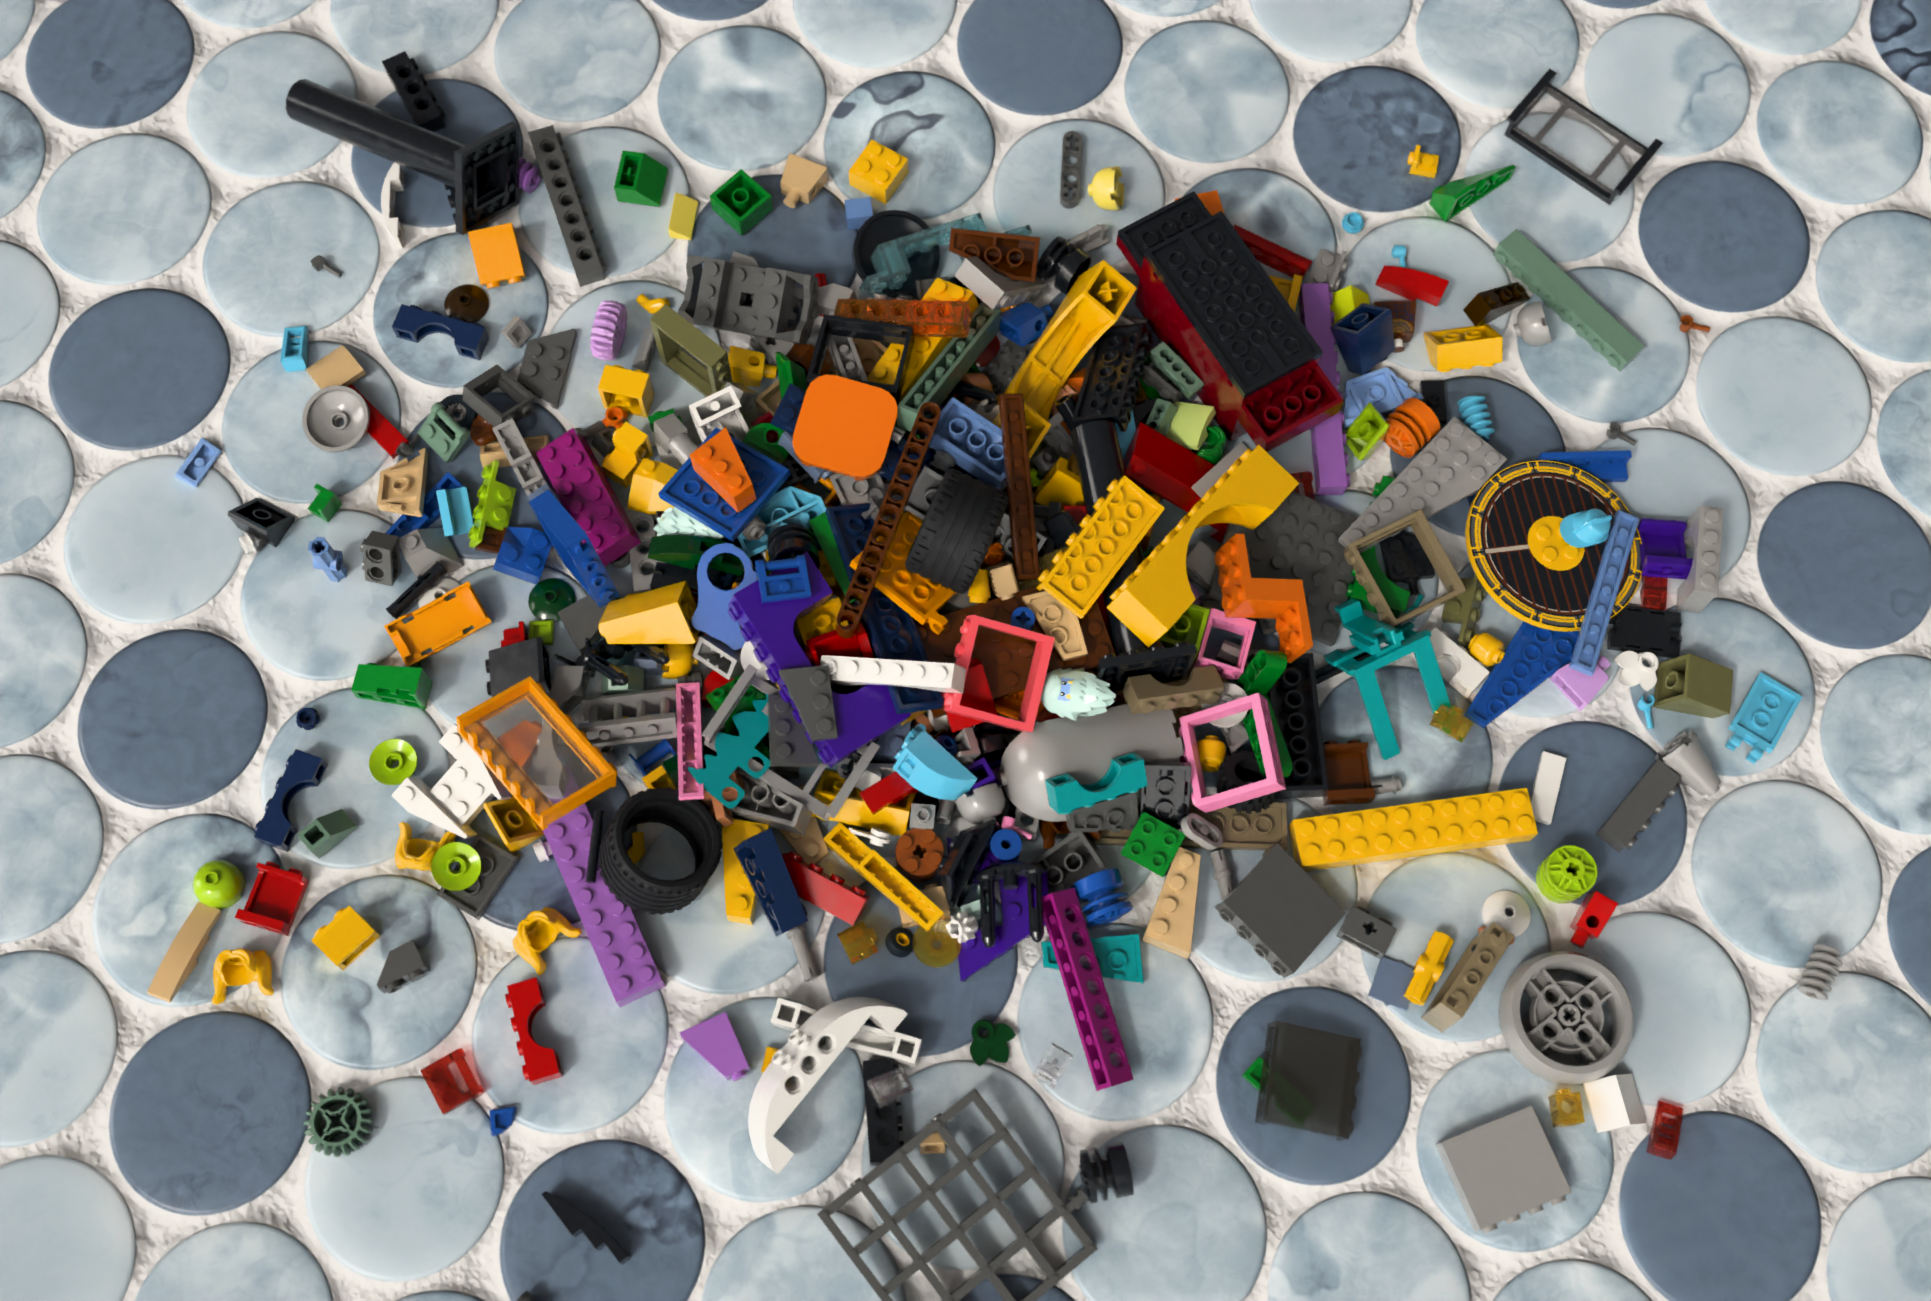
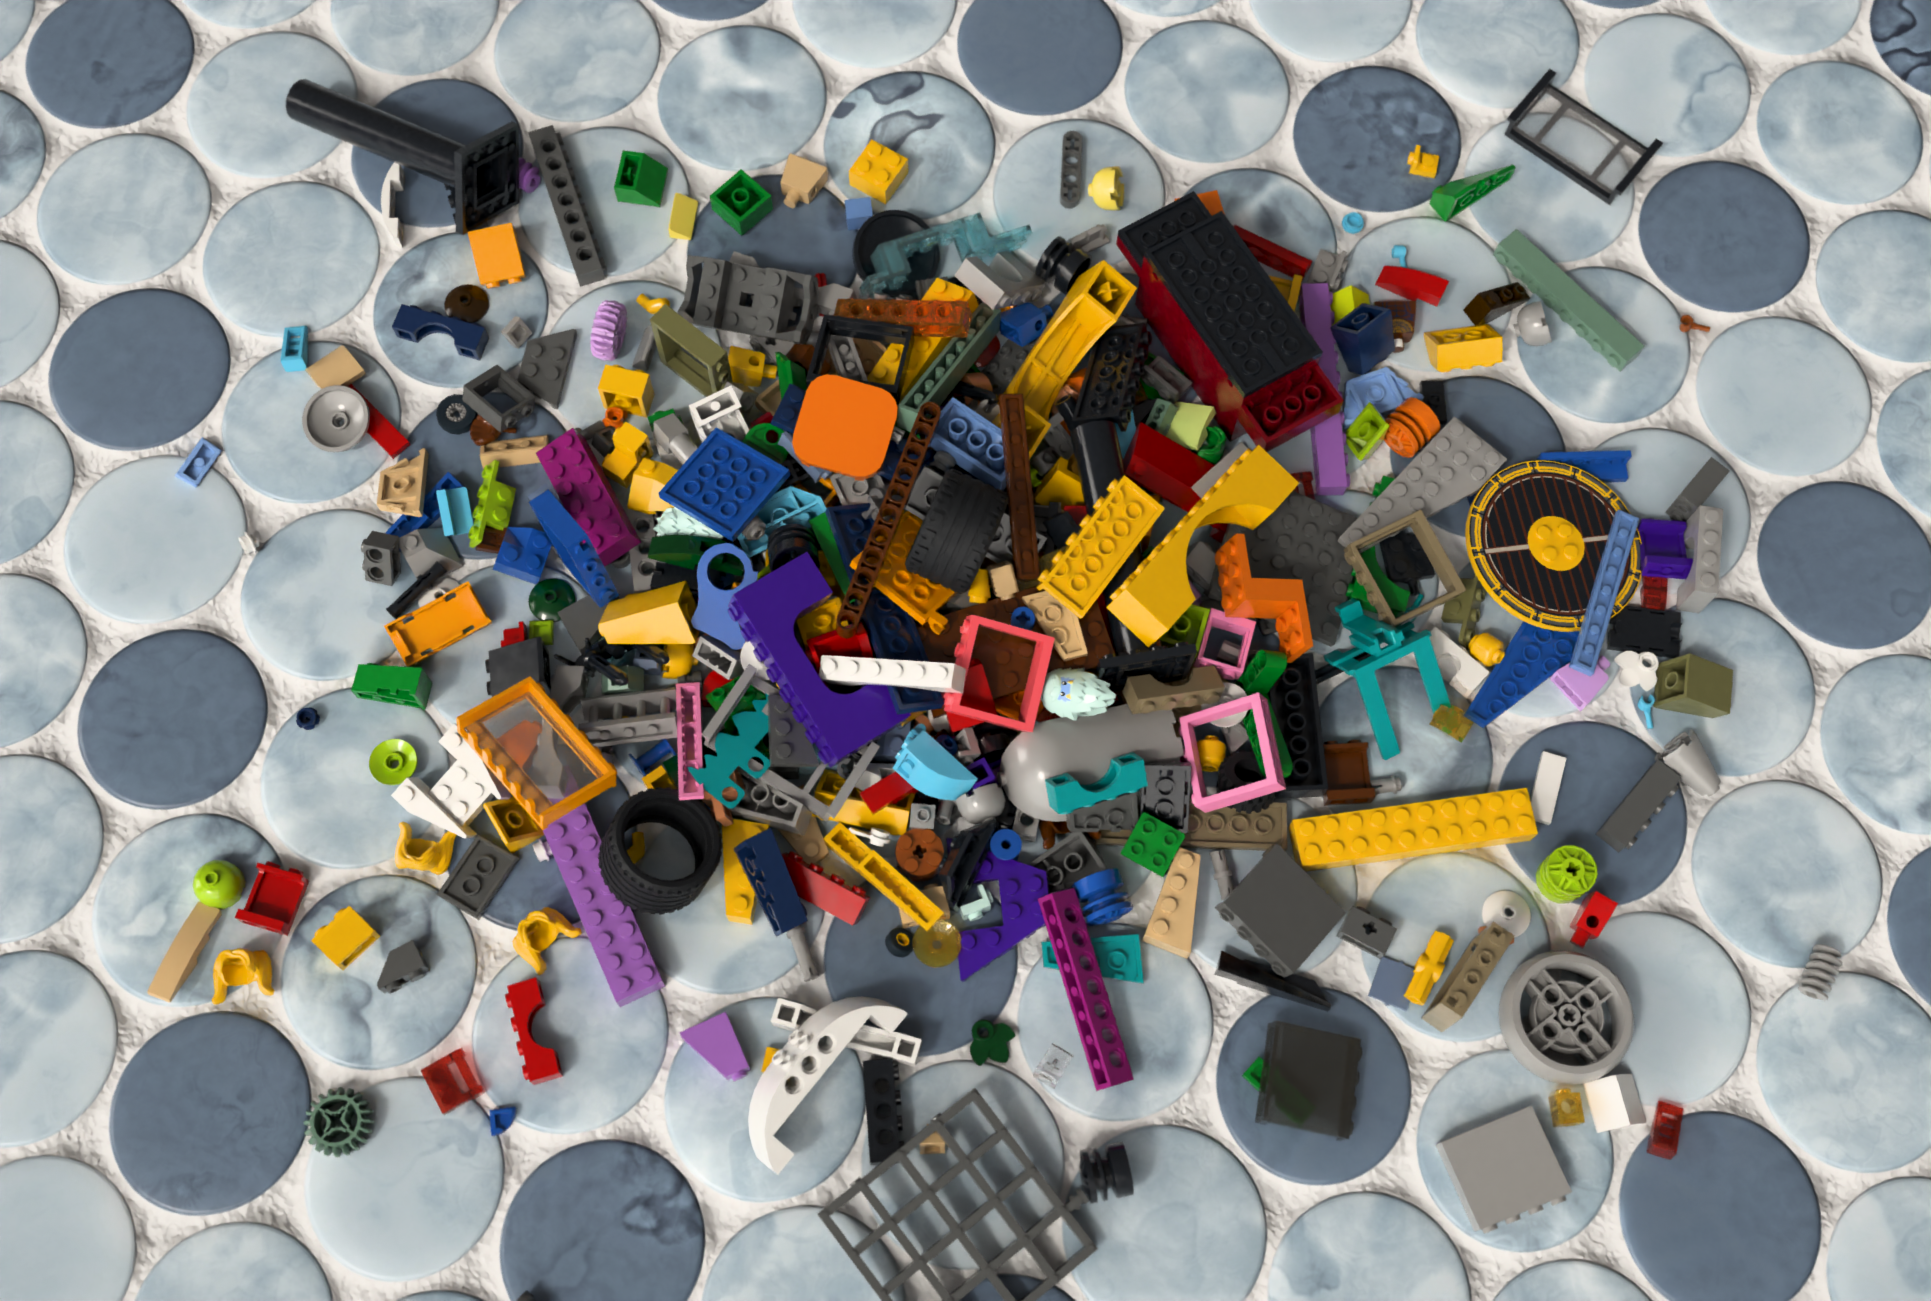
(262, 520): black slope -> none
(301, 772): dark blue arch -> none
(319, 262): dark grey hand -> none
(325, 503): green panel -> none
(326, 832): sand green slope -> none
(327, 559): medium blue piece -> none
(398, 69): black brick -> none
(406, 450): dark grey hand -> none
(439, 437): sand green plate -> none
(469, 869): lime dish -> none
(519, 456): light grey slope -> none
(579, 1222): black slope -> none
(594, 846): black bar -> none
(724, 471): orange wedge -> none
(784, 586): blue plate -> none
(813, 698): dark grey wing -> none
(858, 942): clear yellow brick -> none
(889, 1087): clear slope -> none
(962, 927): white gear -> none
(994, 554): orange plate -> none
(1004, 253): reddish brown wedge -> none
(1009, 822): bright pink hand -> none
(1009, 873): black piece -> none
(1175, 362): sand green piece -> none
(1201, 831): light grey plate -> none
(1266, 980): none -> black wedge
(1474, 416): medium azure piece -> none
(1585, 528): medium azure piece -> none
(1618, 434): dark grey hand -> none
(1697, 490): none -> dark grey window
(1762, 716): medium azure tile -> none

